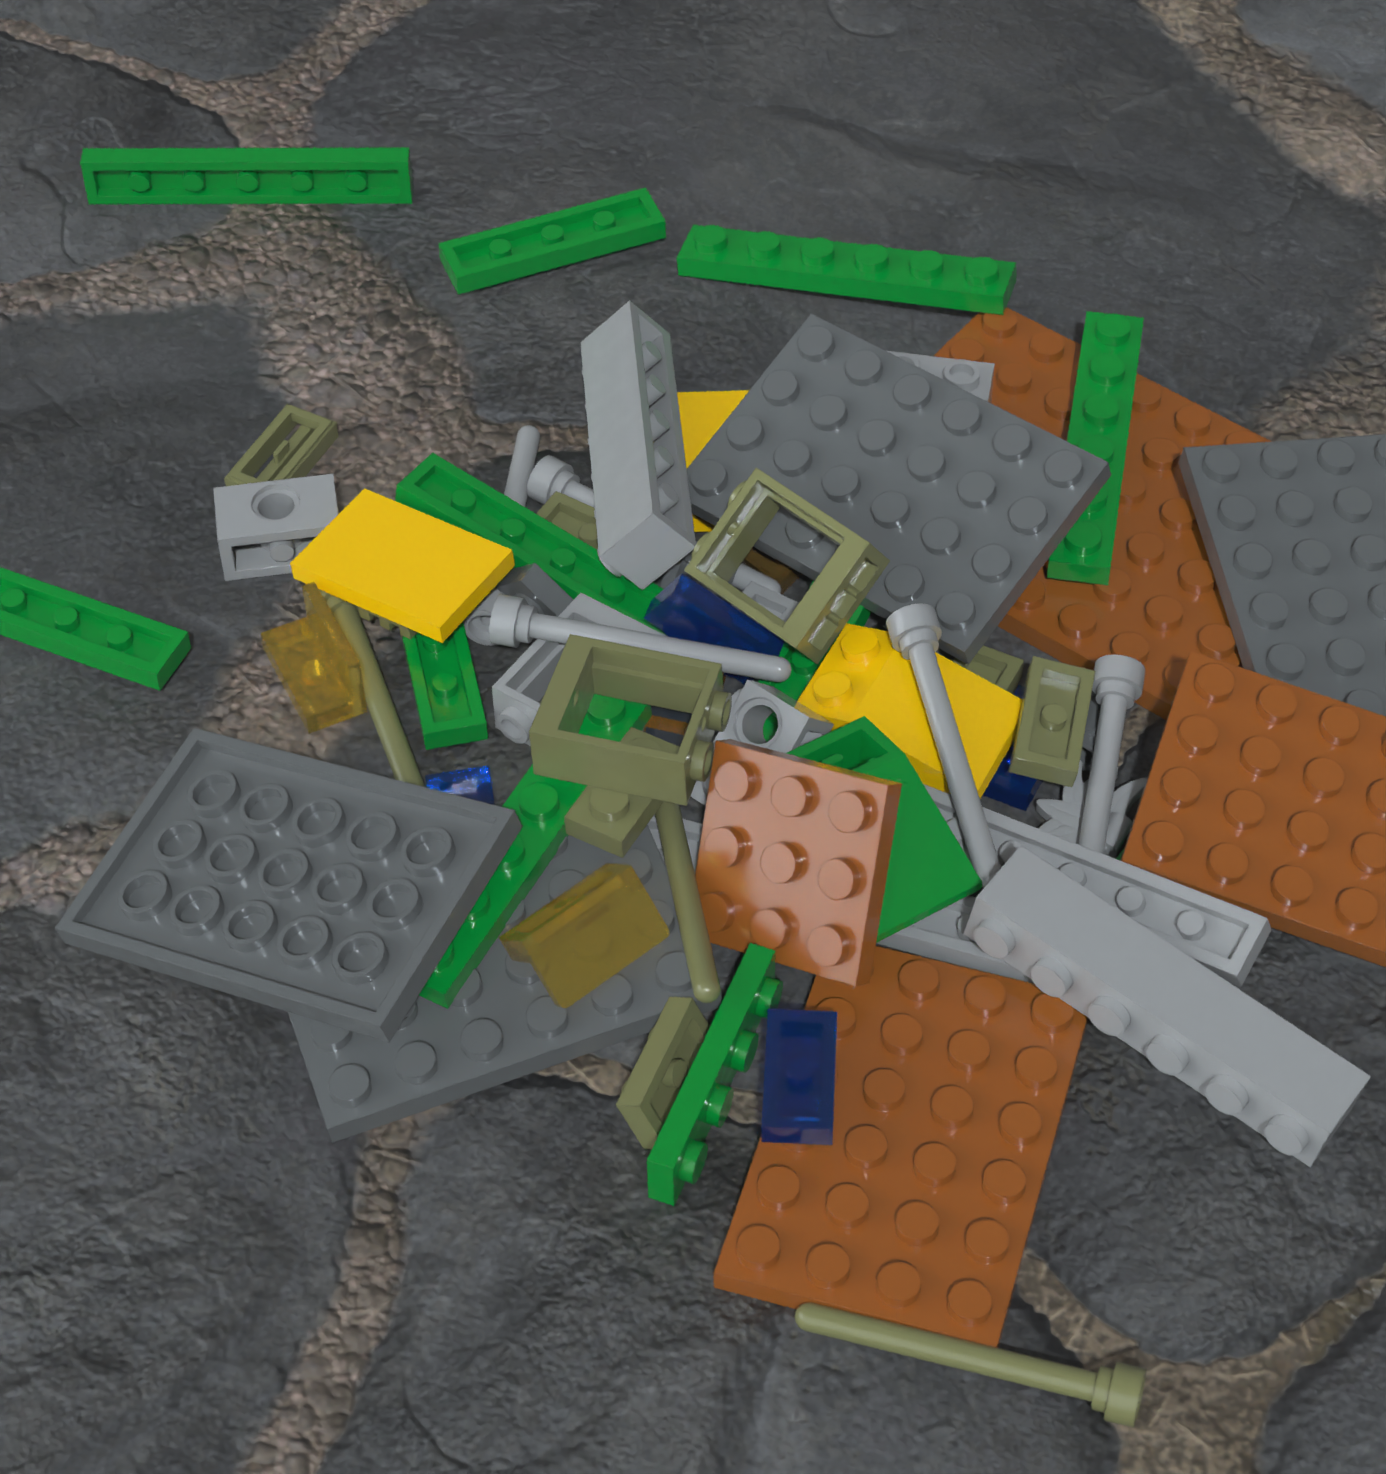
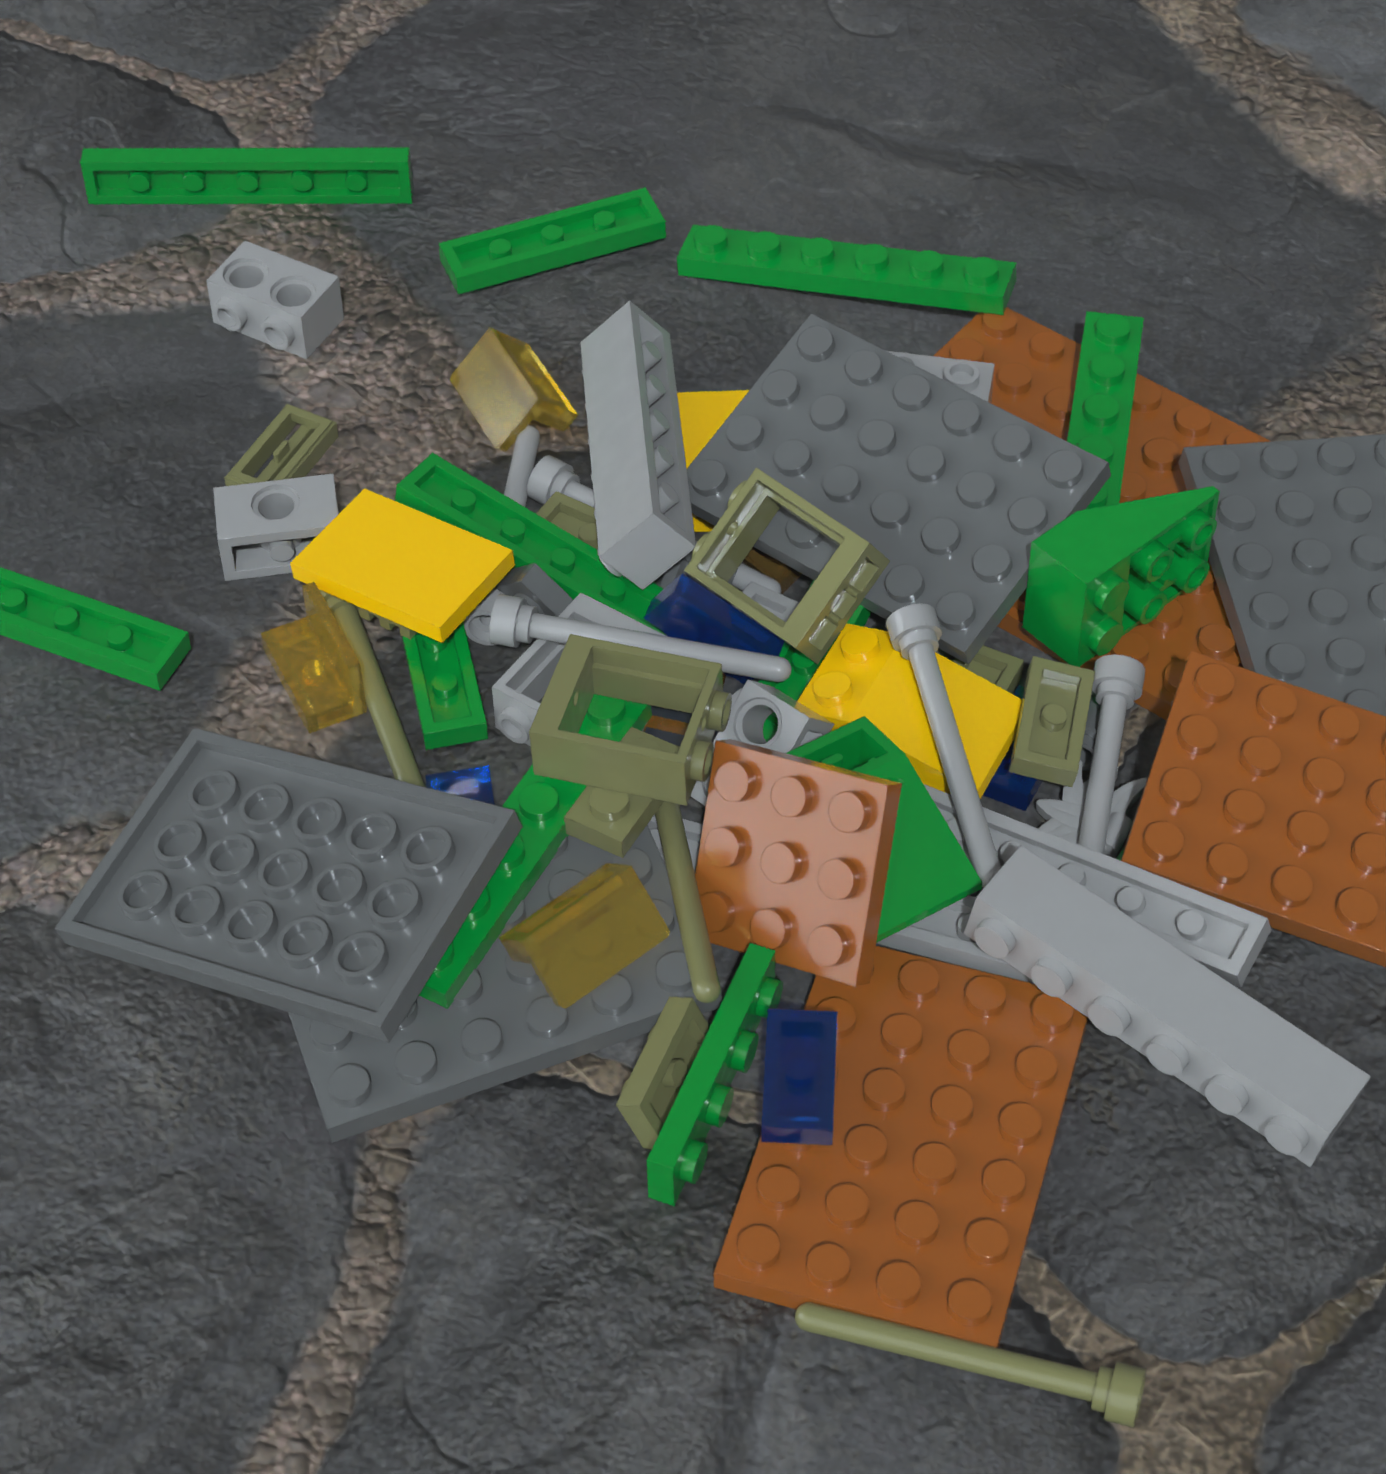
(275, 299): none -> light grey brick
(509, 388): none -> clear yellow panel
(1116, 570): none -> green slope

